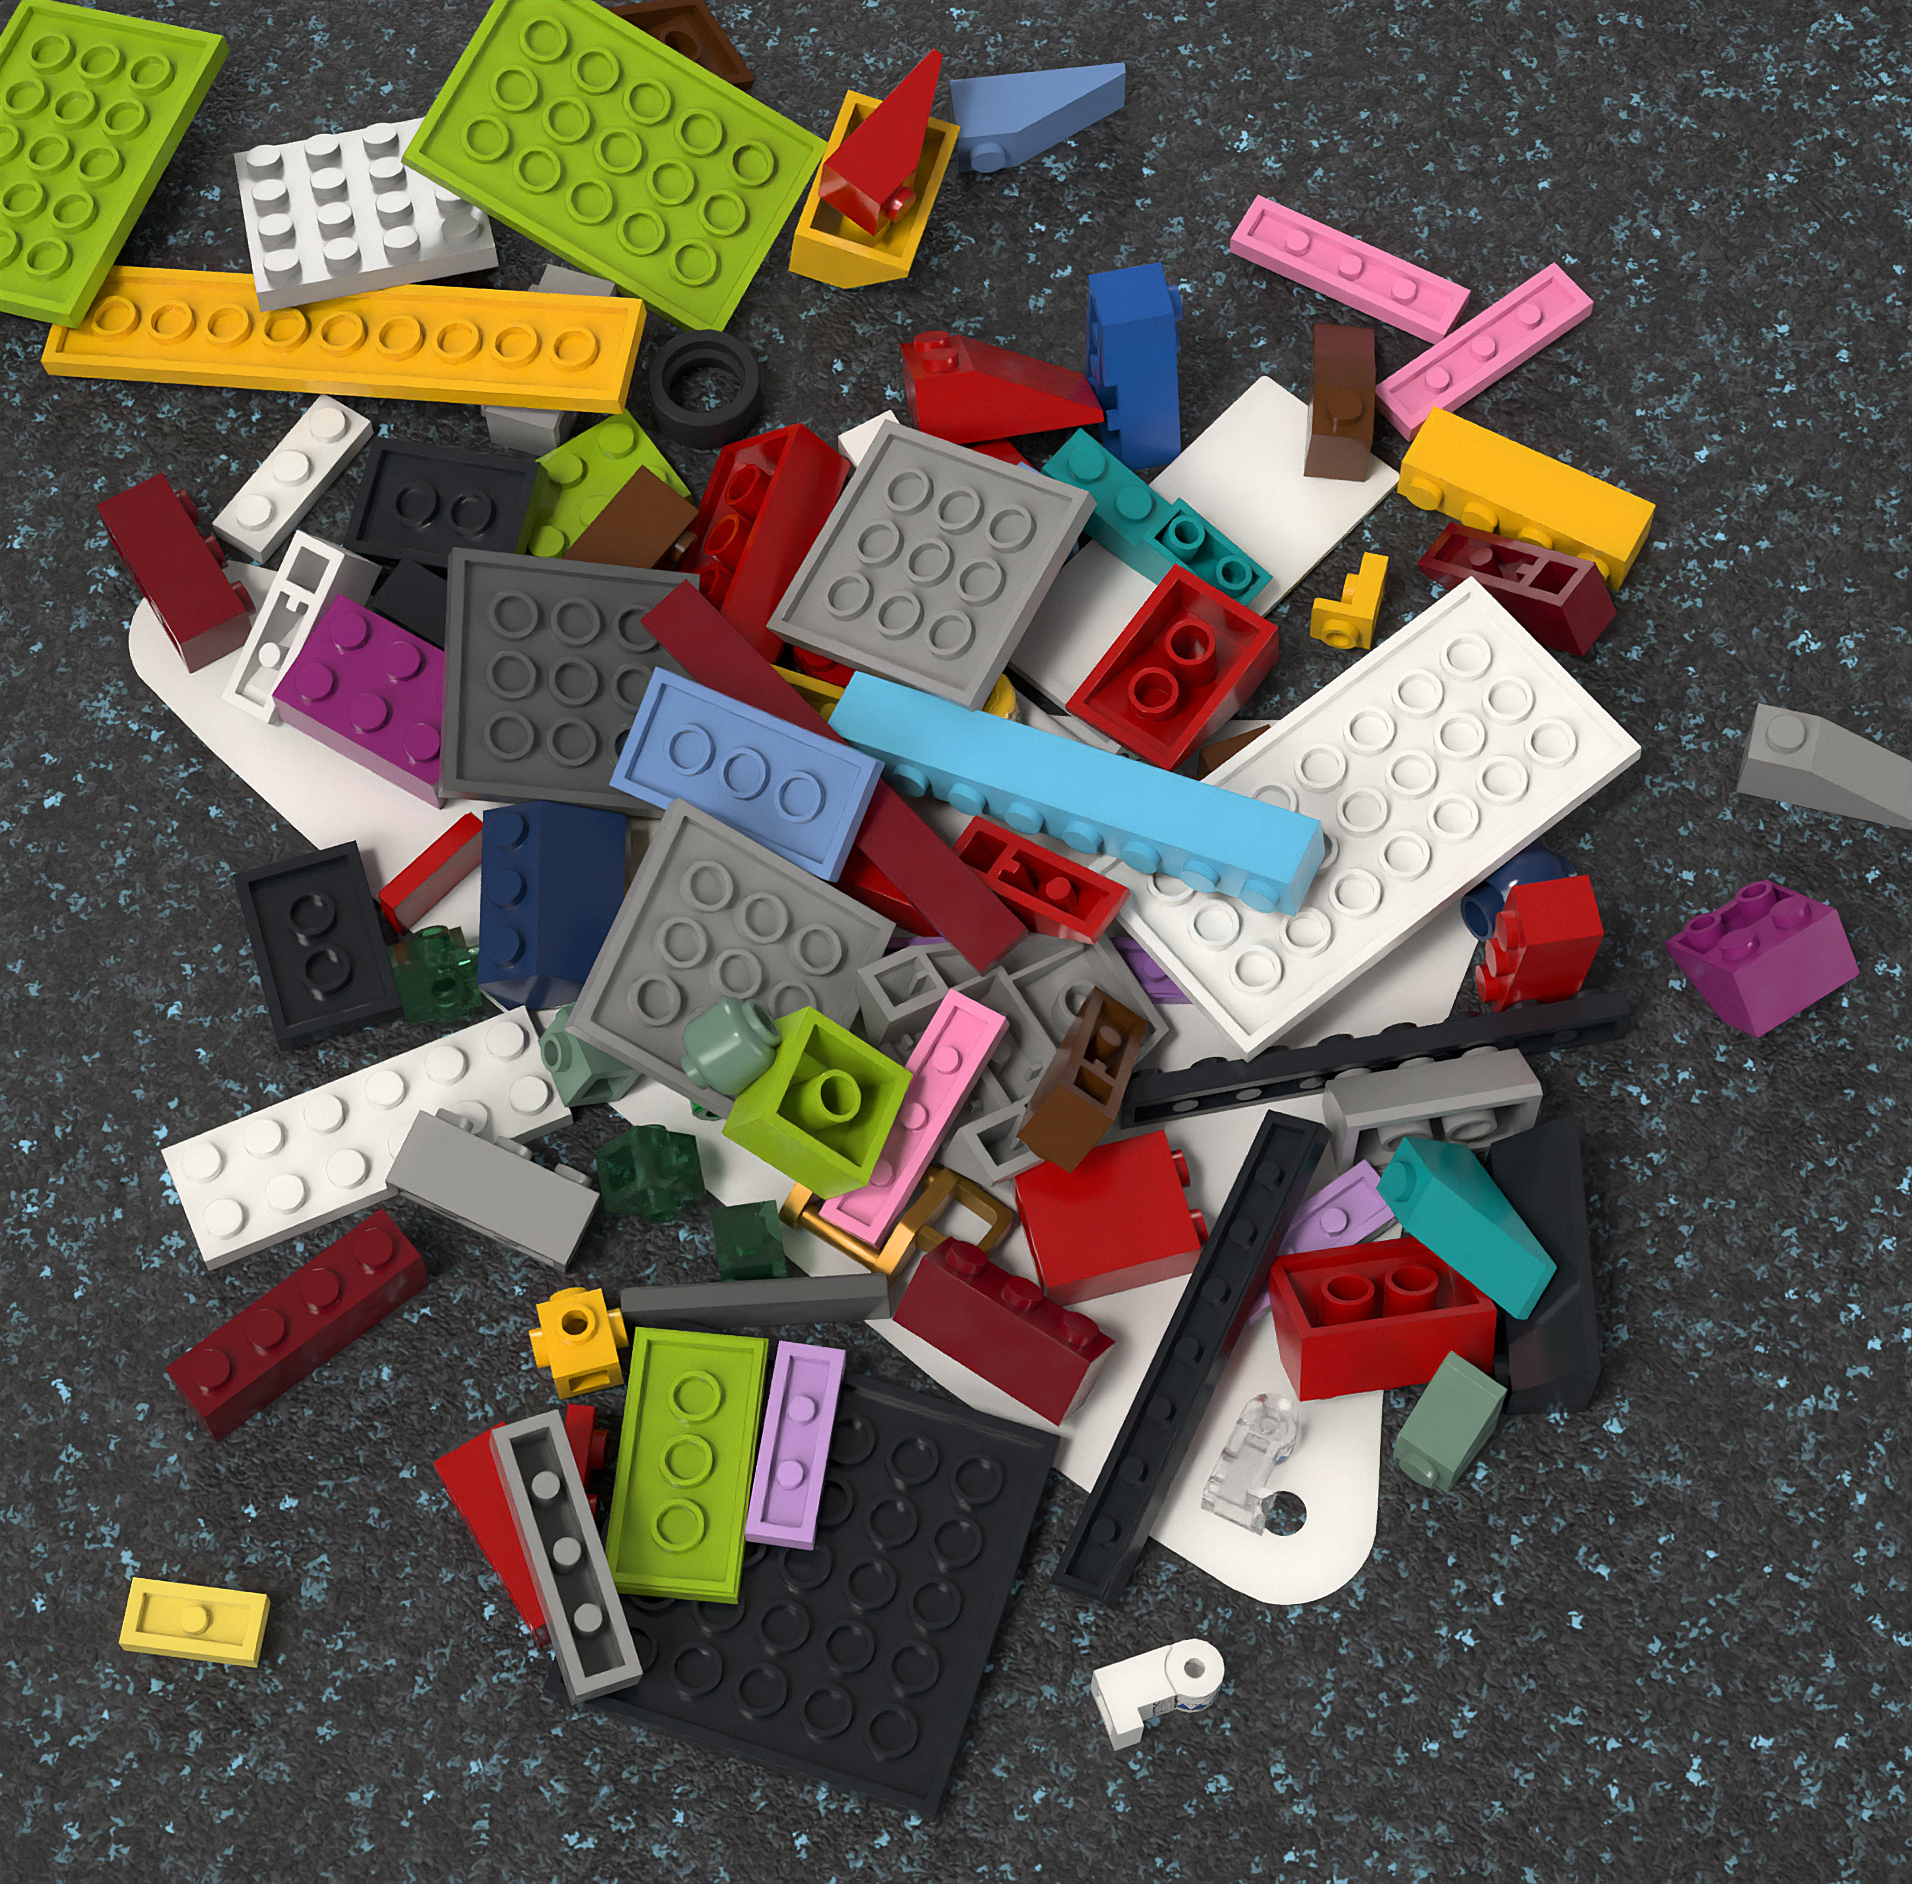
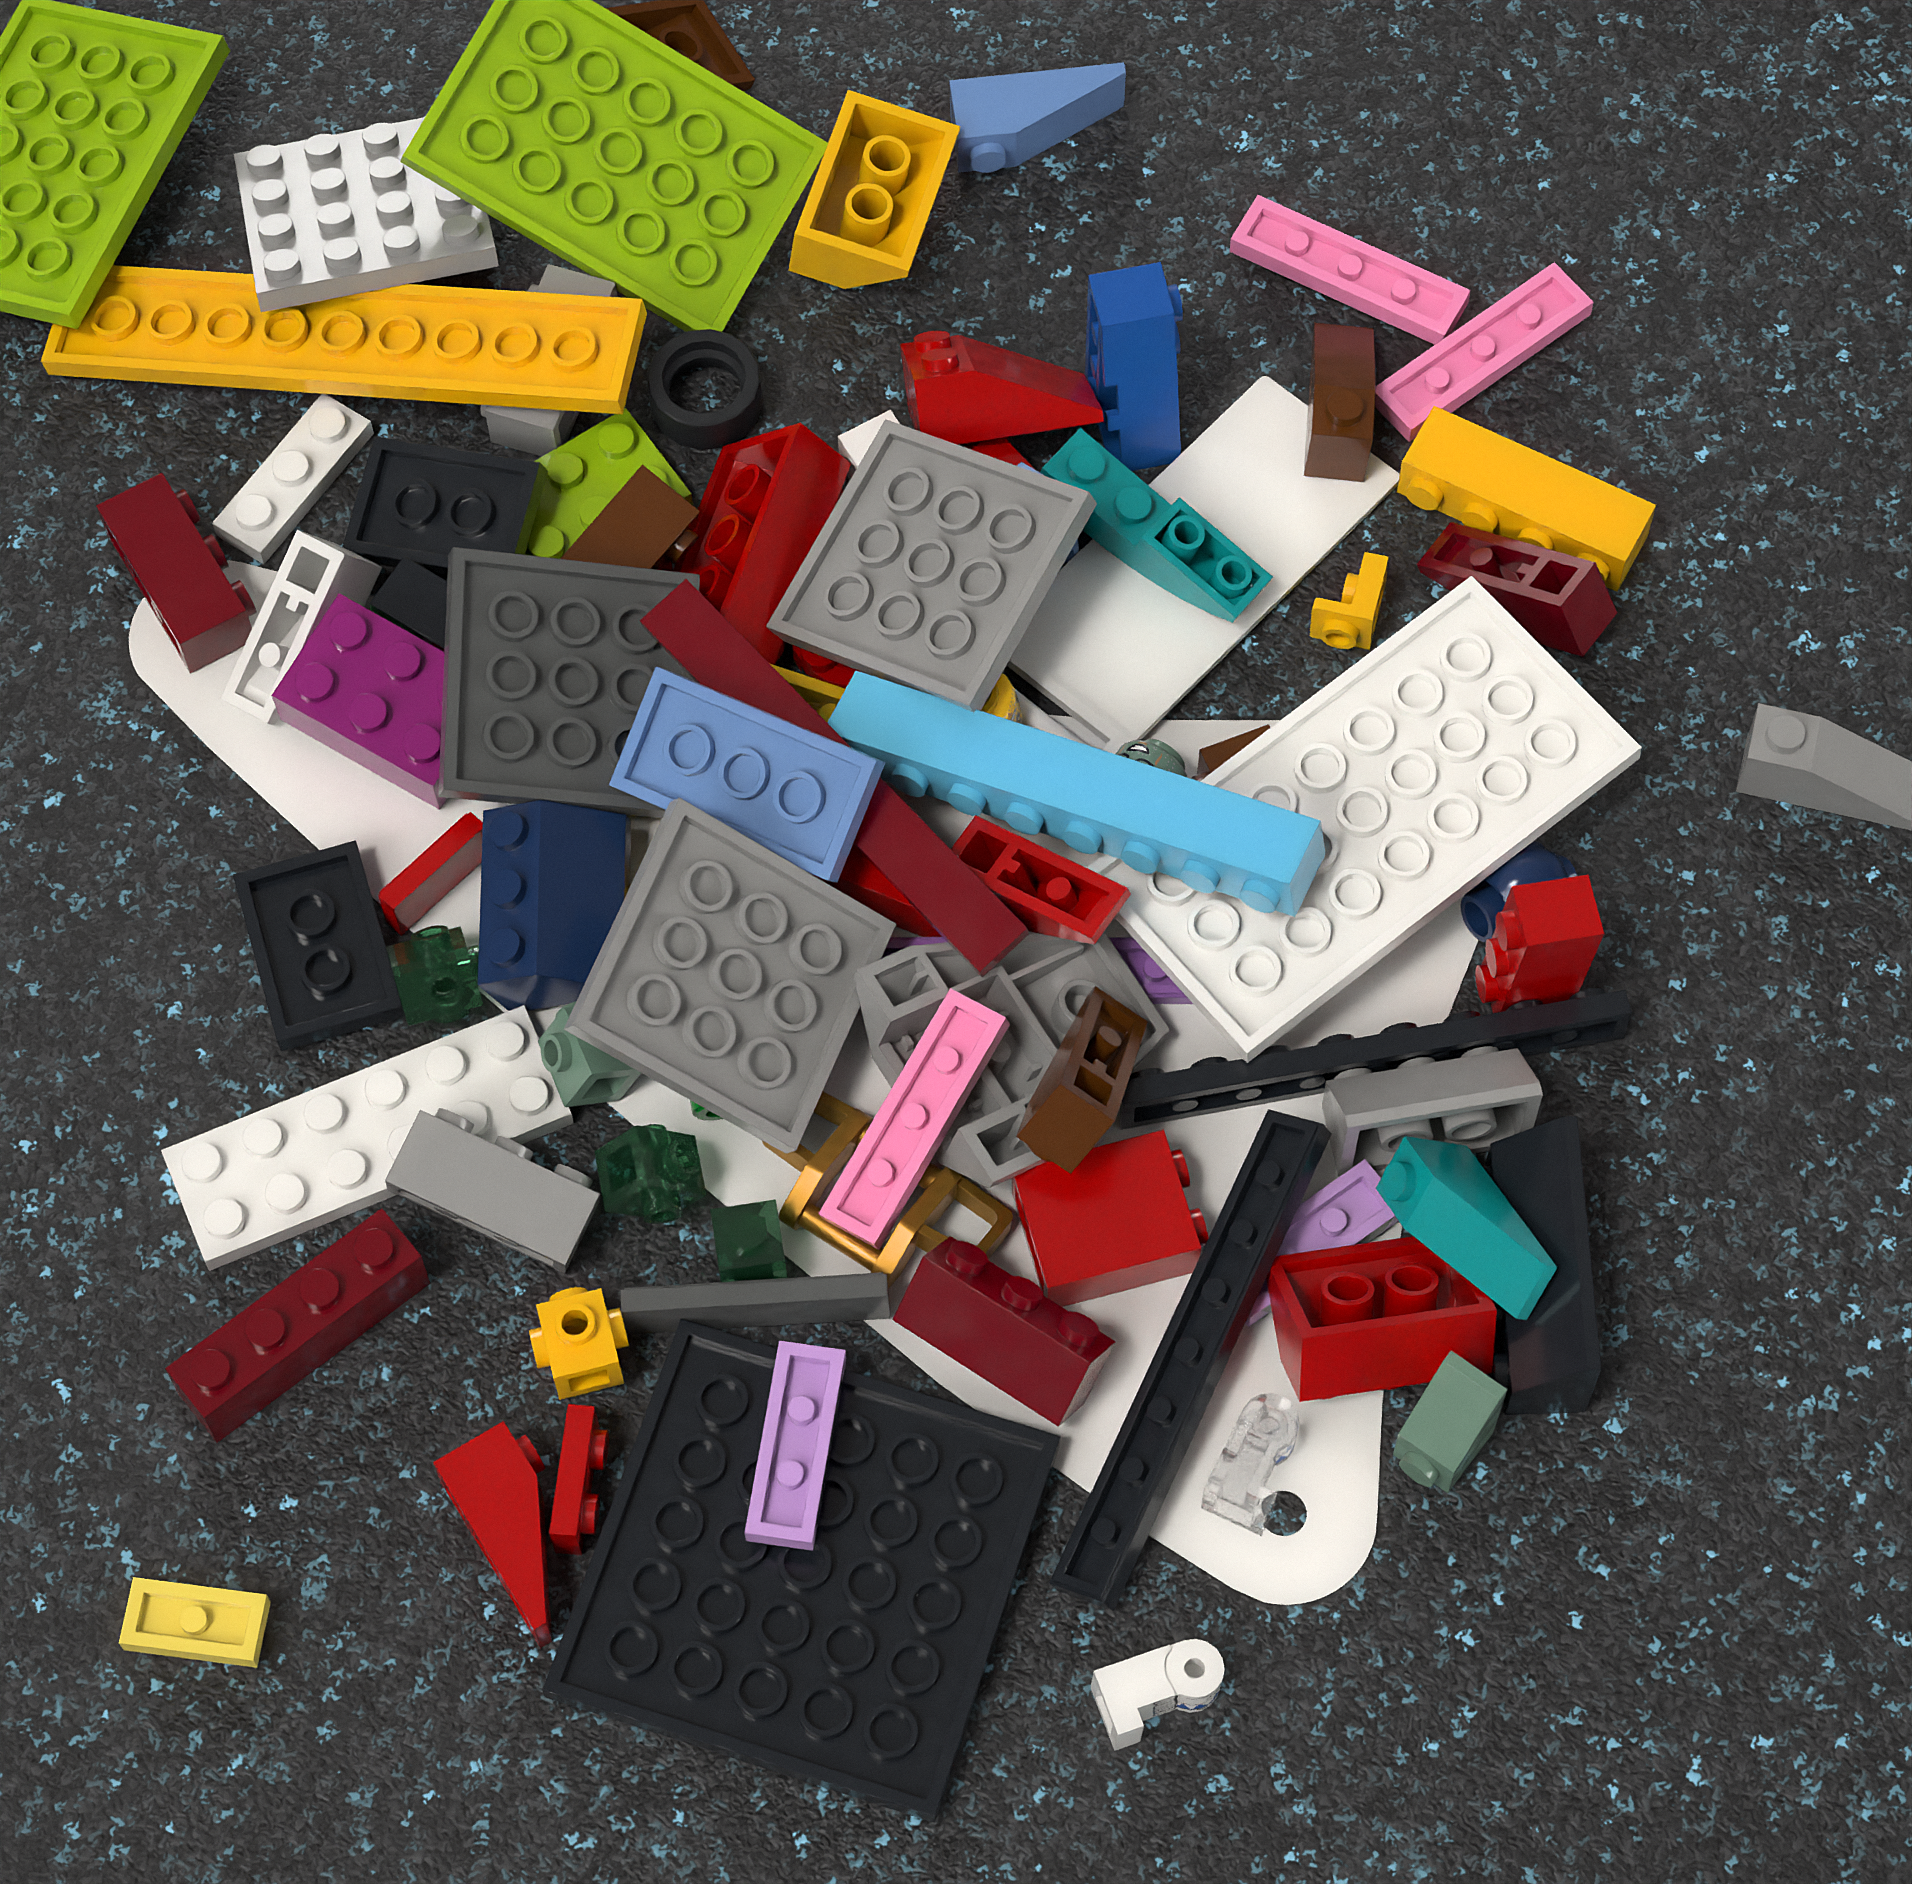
(565, 1557): brick -> none
(686, 1464): lime tile -> none
(730, 1045): sand green head -> none
(820, 1105): lime brick -> none
(877, 165): red slope -> none
(1177, 671): red slope -> none
(1764, 956): magenta slope -> none

